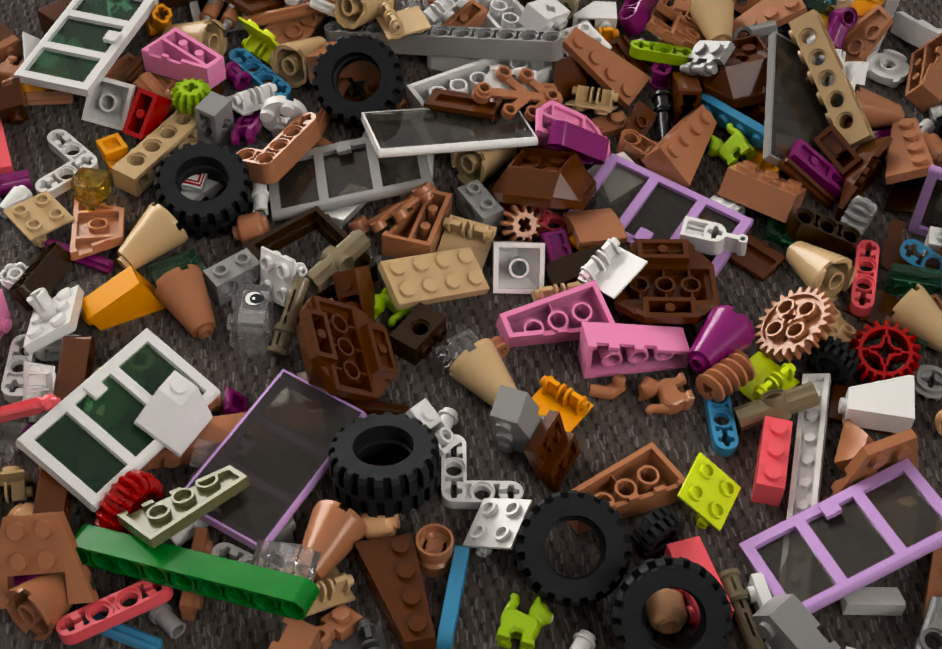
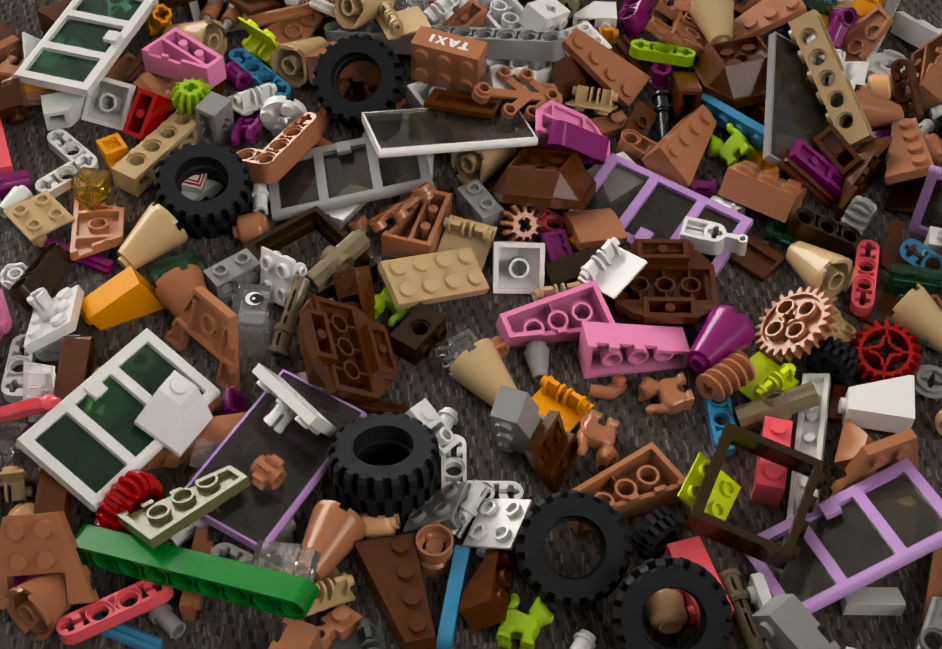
(62, 109): none -> white slope
(214, 328): none -> nougat wing
(268, 472): none -> nougat gear
(290, 405): none -> white plate
(439, 509): none -> light grey hinge
(448, 59): none -> nougat brick
(471, 504): none -> white pin
(488, 591): none -> reddish brown slope
(538, 359): none -> light grey cone
(598, 437): none -> nougat animal
(706, 57): light grey plate -> none
(711, 185): none -> magenta bush
(739, 538): none -> dark brown window
(762, 29): light grey piece -> none
(881, 85): none -> light nougat head
(912, 82): none -> reddish brown beam

